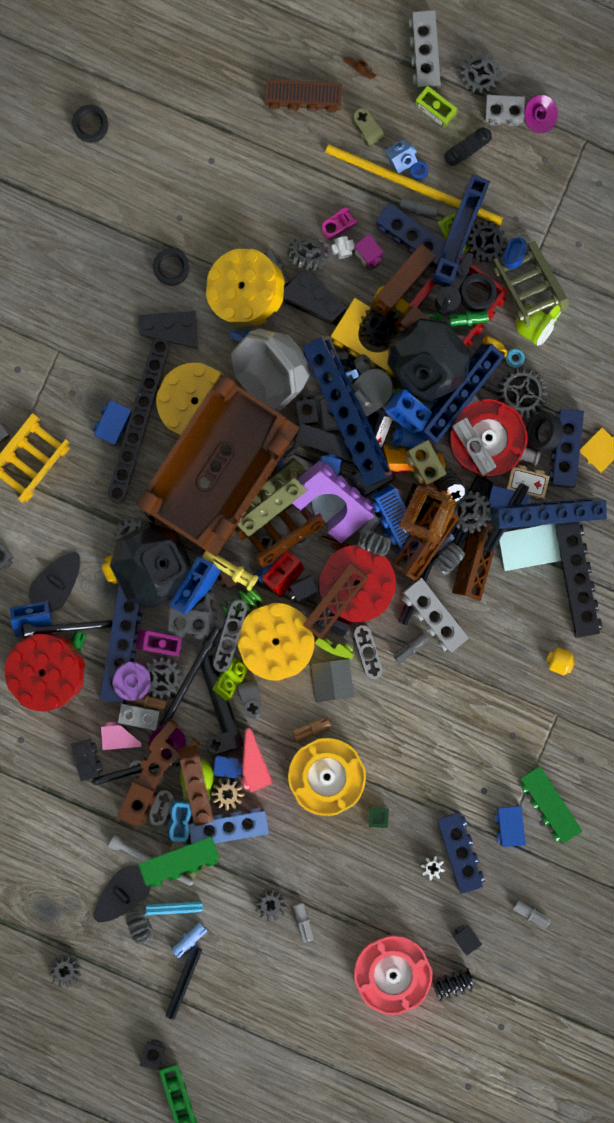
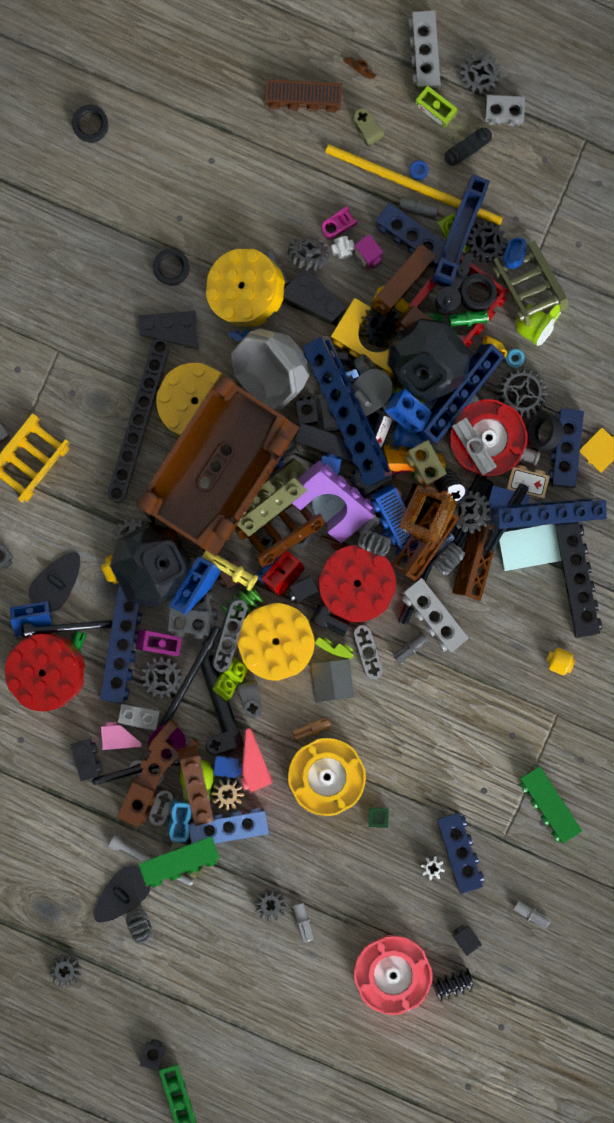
(112, 423): blue brick -> none
(131, 681): medium lavender tile -> none
(151, 702): medium nougat axle -> none
(173, 908): medium azure axle -> none
(183, 982): black axle -> none
(188, 940): light blue pin -> none
(328, 598): reddish brown fence -> none
(401, 155): medium blue brick -> none
(510, 826): blue brick -> none
(547, 114): magenta dish -> none

